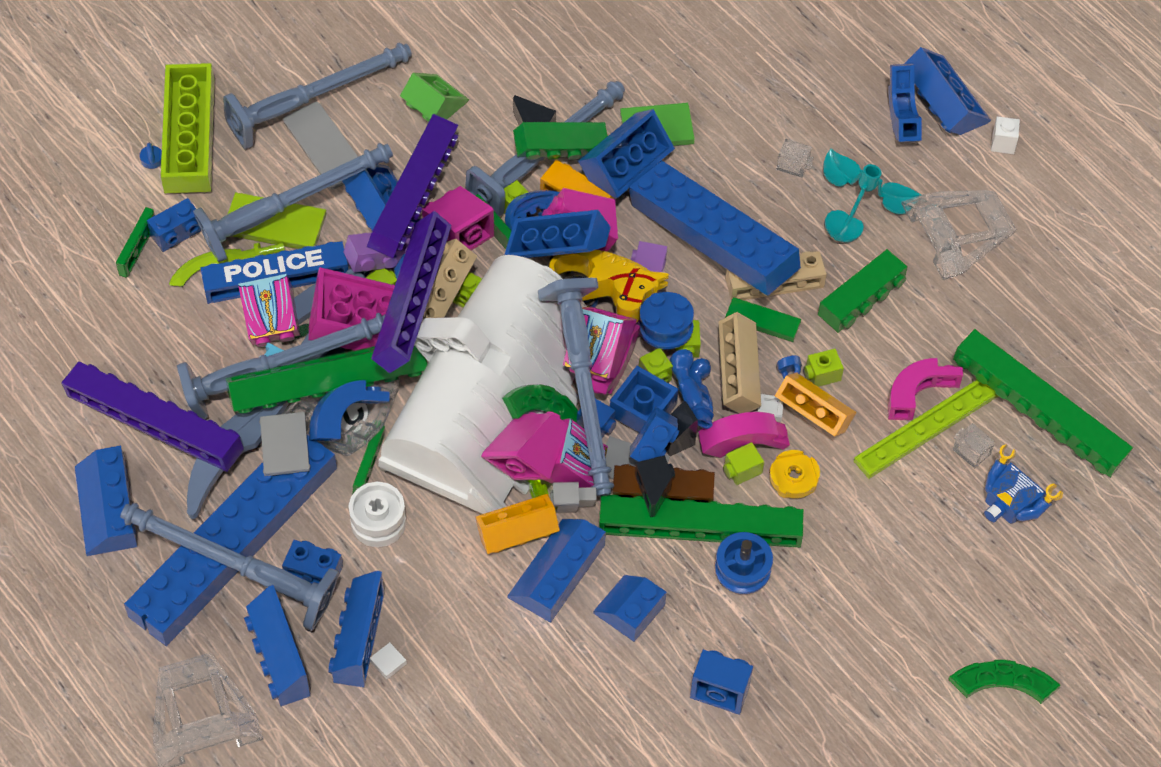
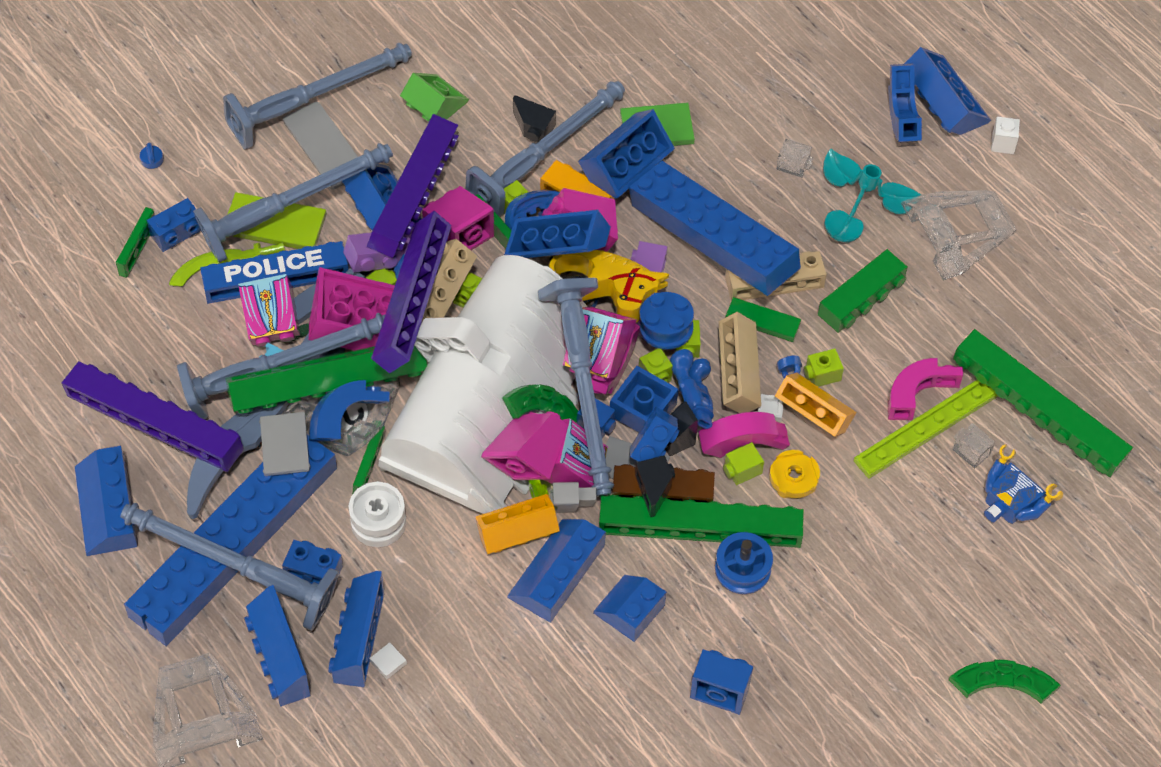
(187, 128): lime brick -> none
(557, 139): green brick -> none

